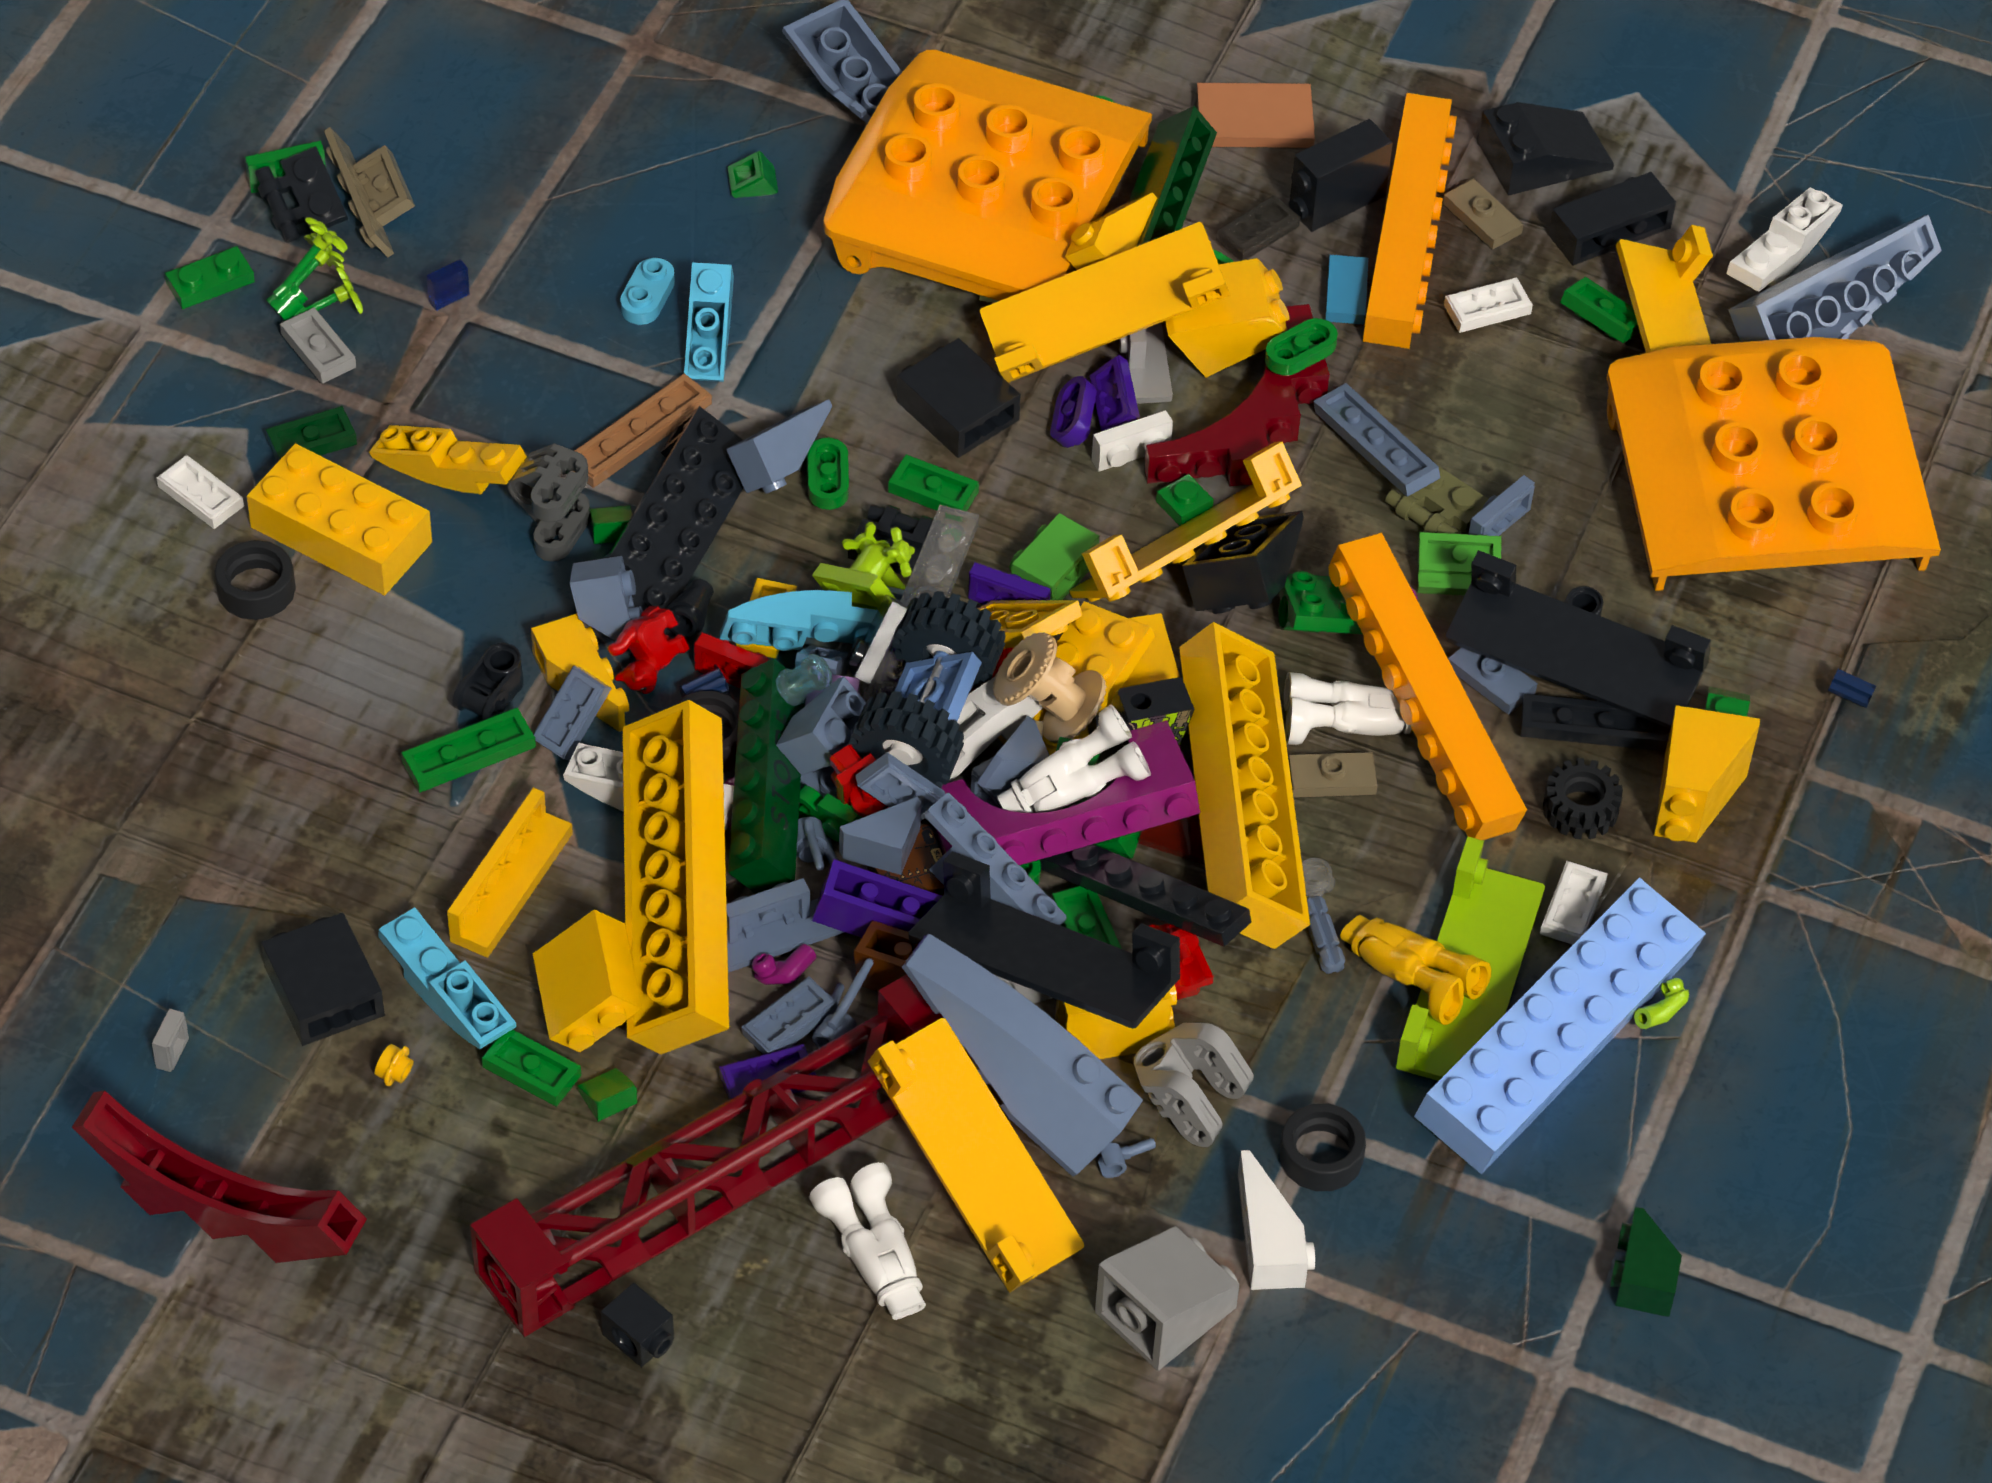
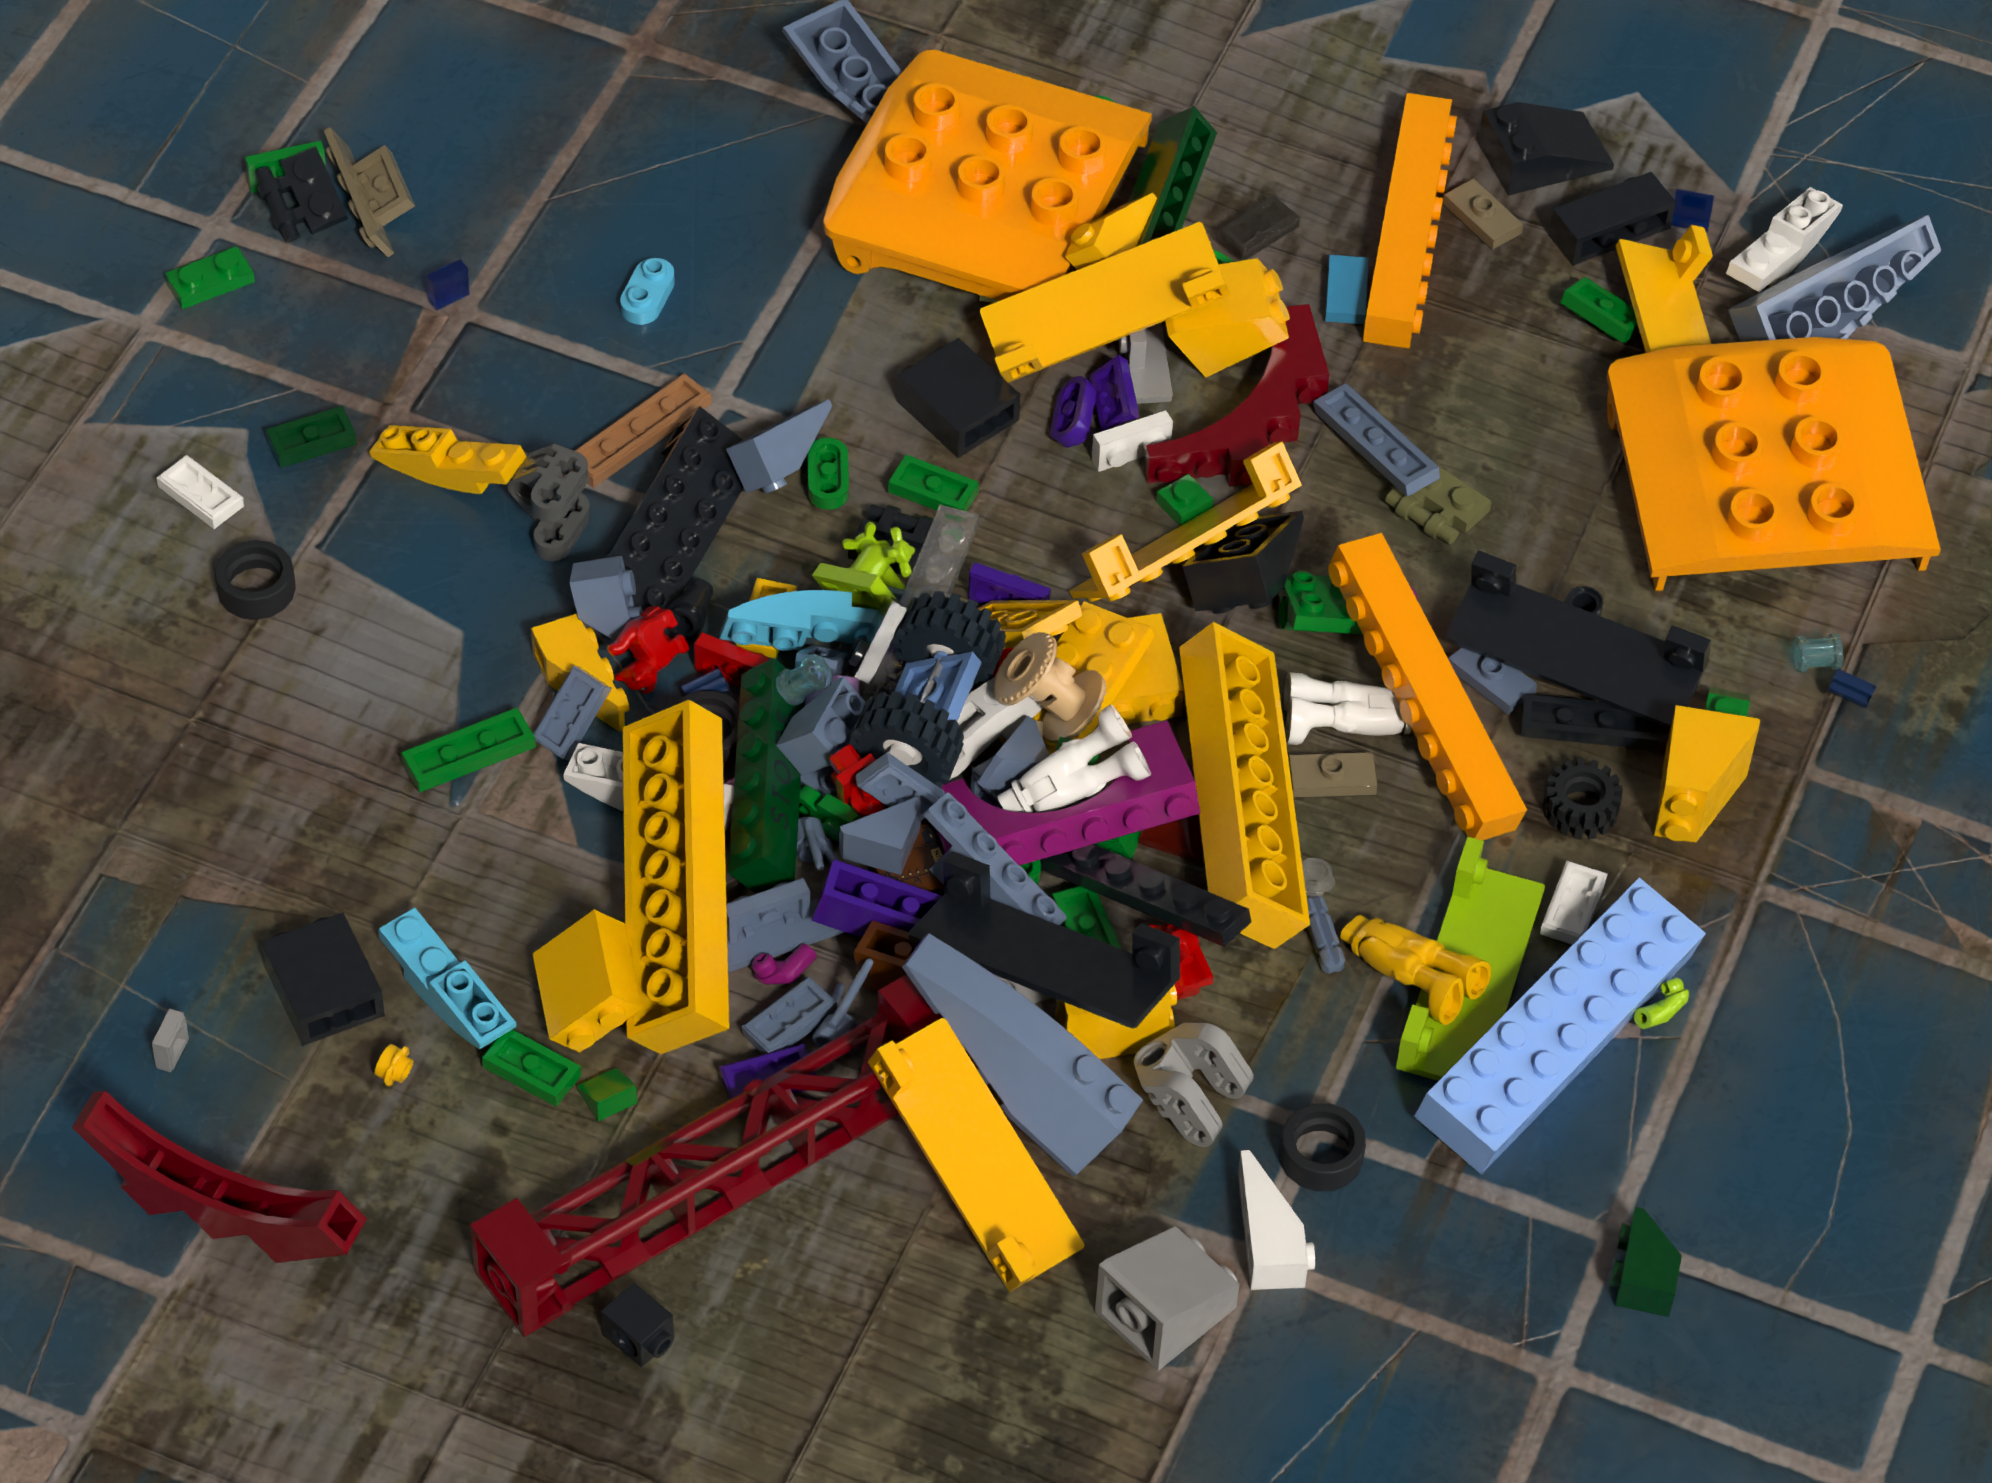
(289, 299): plant -> none
(318, 345): light grey plate -> none
(339, 519): yellow brick -> none
(491, 682): black piece -> none
(507, 876): yellow fence -> none
(609, 523): green slope -> none
(708, 321): medium azure slope -> none
(752, 177): green slope -> none
(877, 1253): white piece -> none
(1055, 556): bright green brick -> none
(1113, 1156): sand blue hand -> none
(1152, 704): black torso -> none
(1258, 114): nougat tile -> none
(1295, 349): green plate -> none
(1340, 175): black brick -> none
(1447, 560): bright green plate -> none
(1488, 305): white plate -> none
(1503, 510): sand blue plate -> none
(1692, 209): none -> clear blue tile
(1817, 652): none -> clear light blue bush

